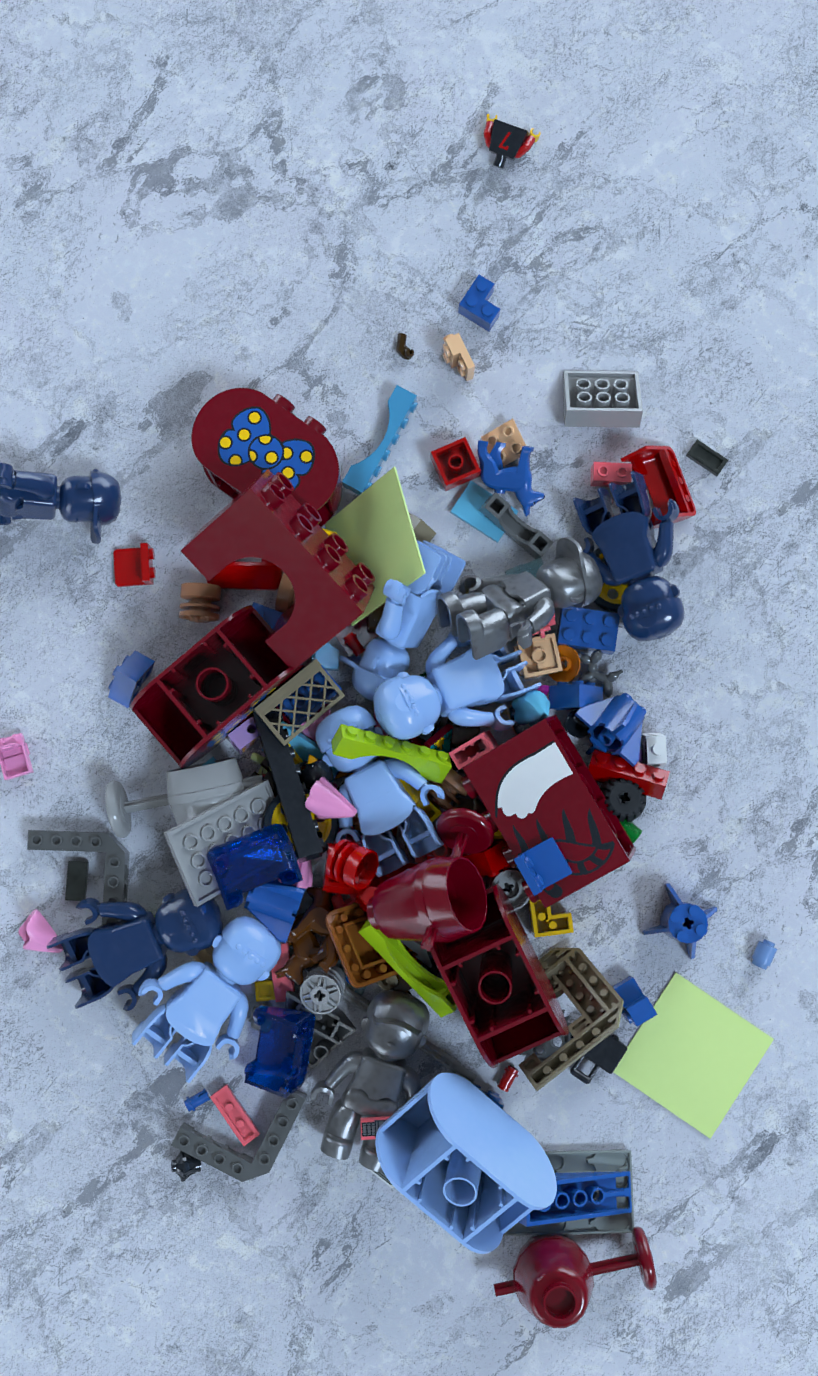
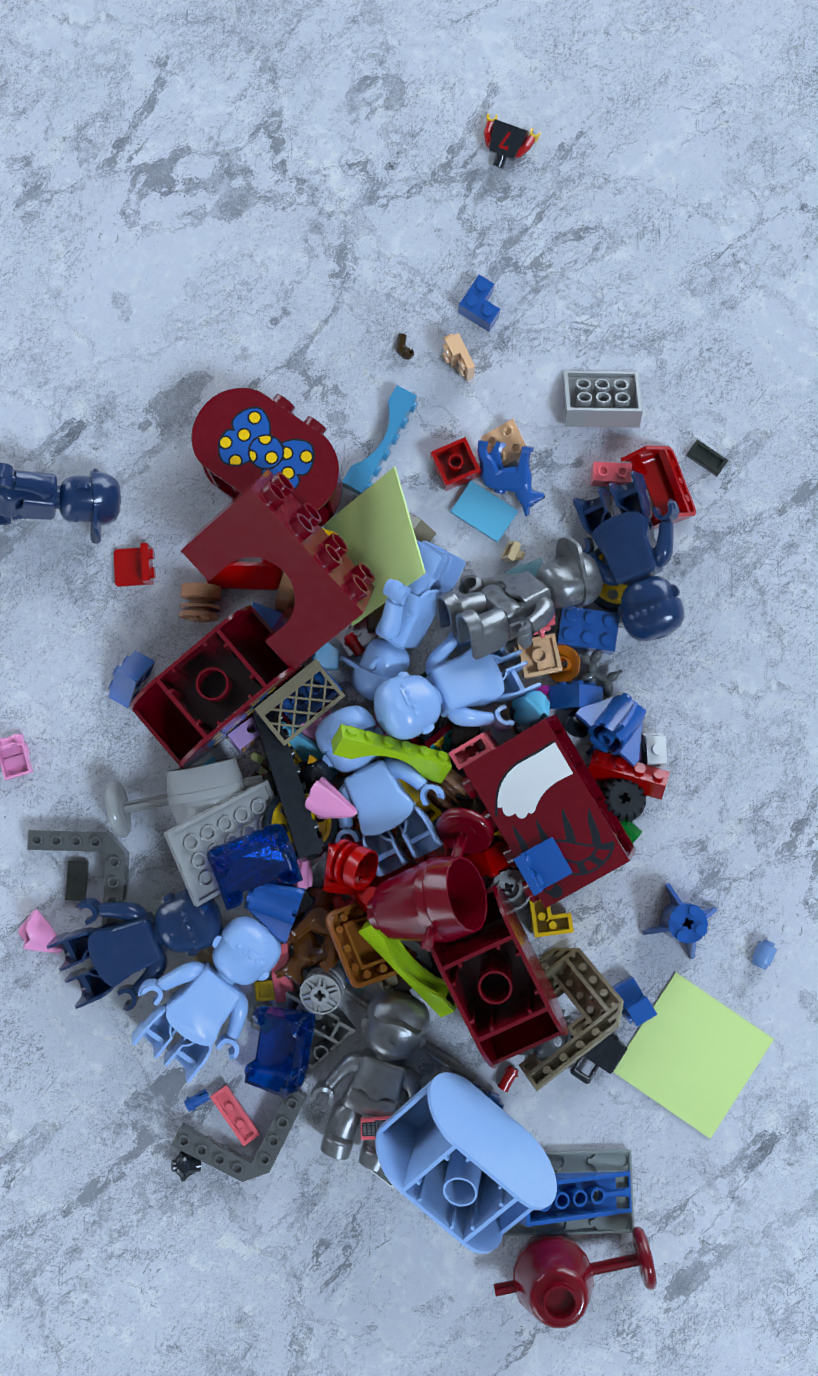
(502, 515): dark grey arch -> none
(512, 552): none -> tan tile

